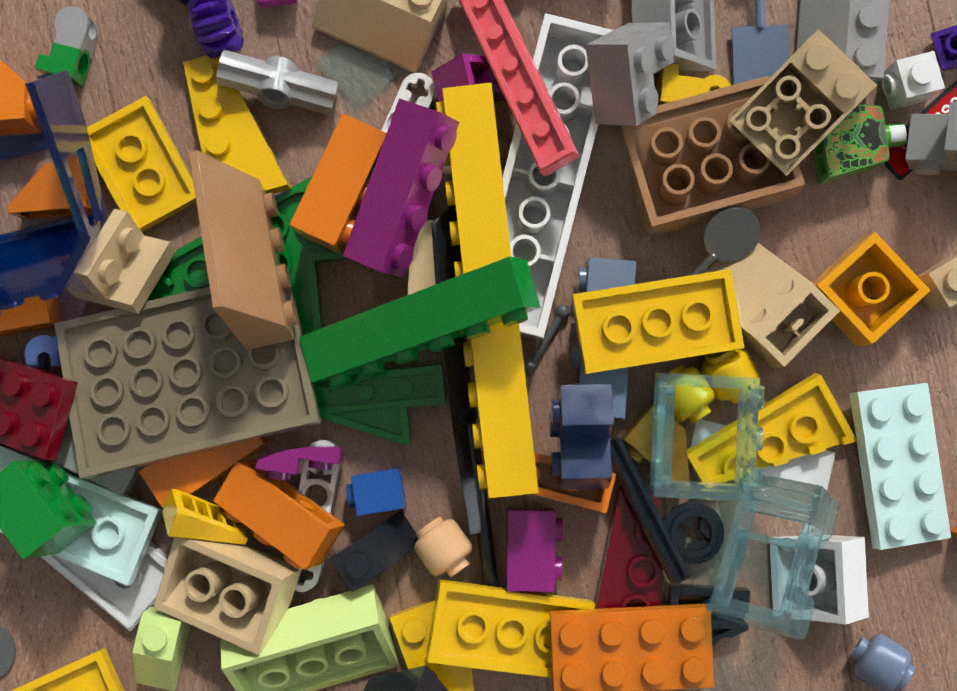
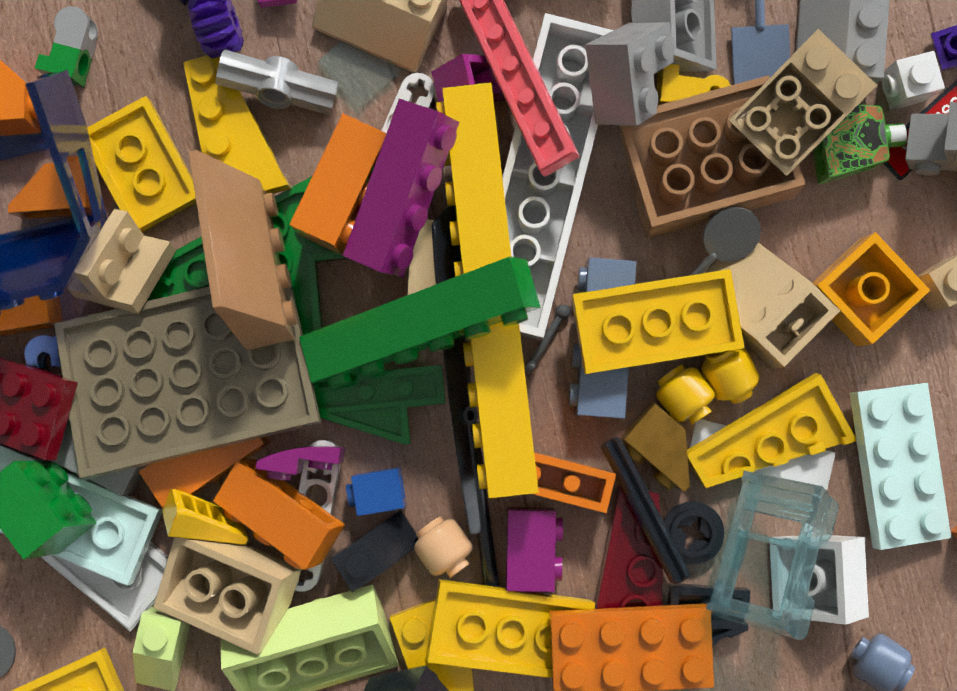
(583, 426): dark blue brick -> none
(749, 438): clear light blue window -> none

